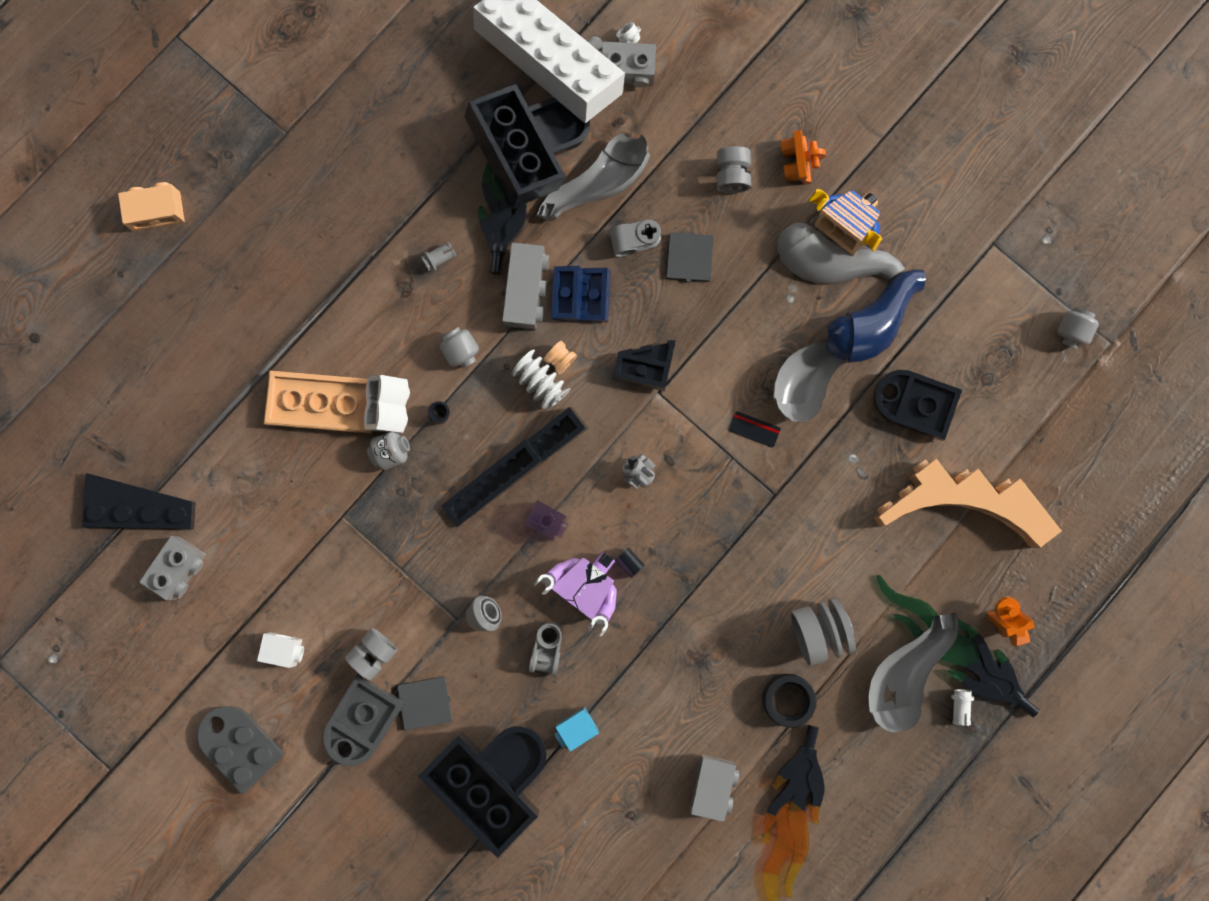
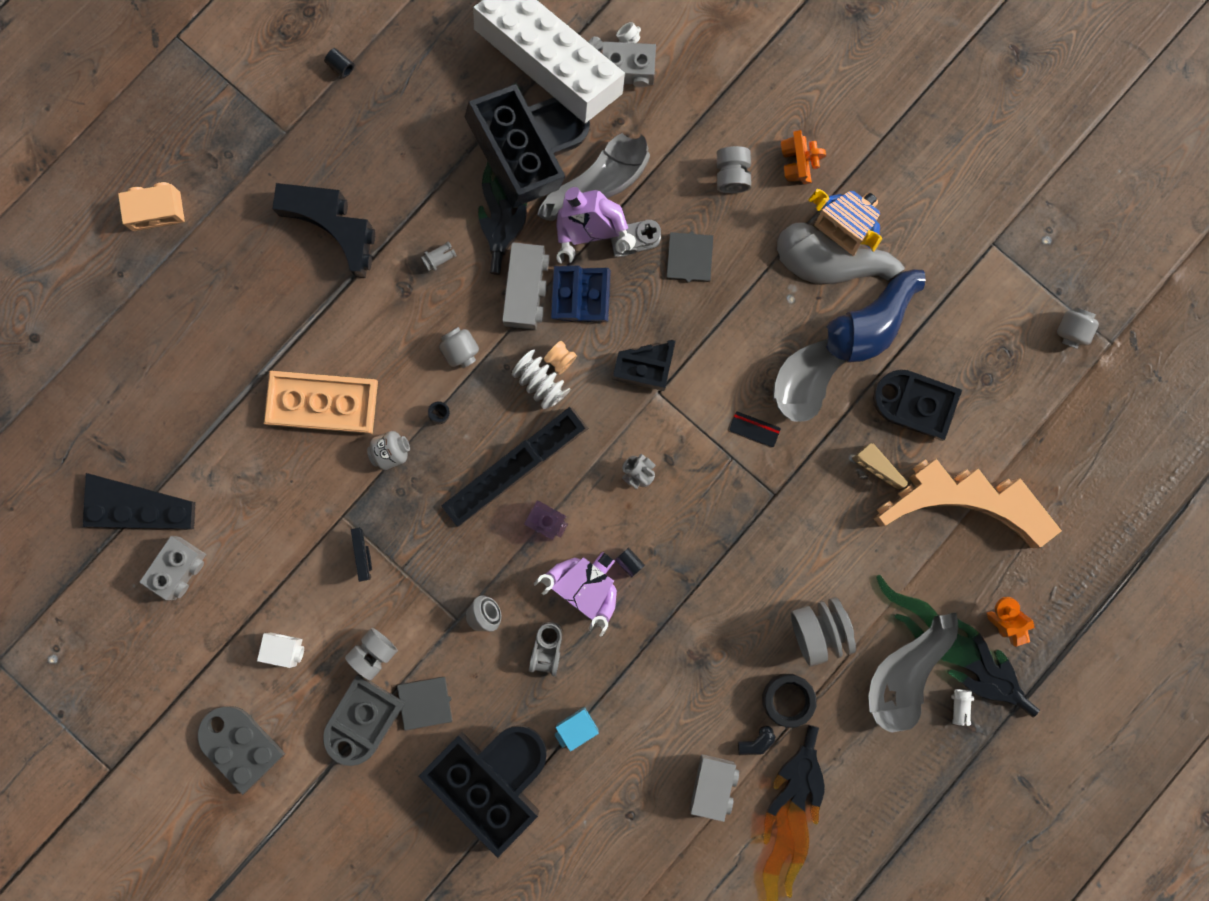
(325, 209): none -> black arch
(339, 62): none -> black hinge
(362, 555): none -> black tile
(386, 404): white brick -> none
(588, 219): none -> lavender torso
(760, 744): none -> black arm
(874, 461): none -> tan slope

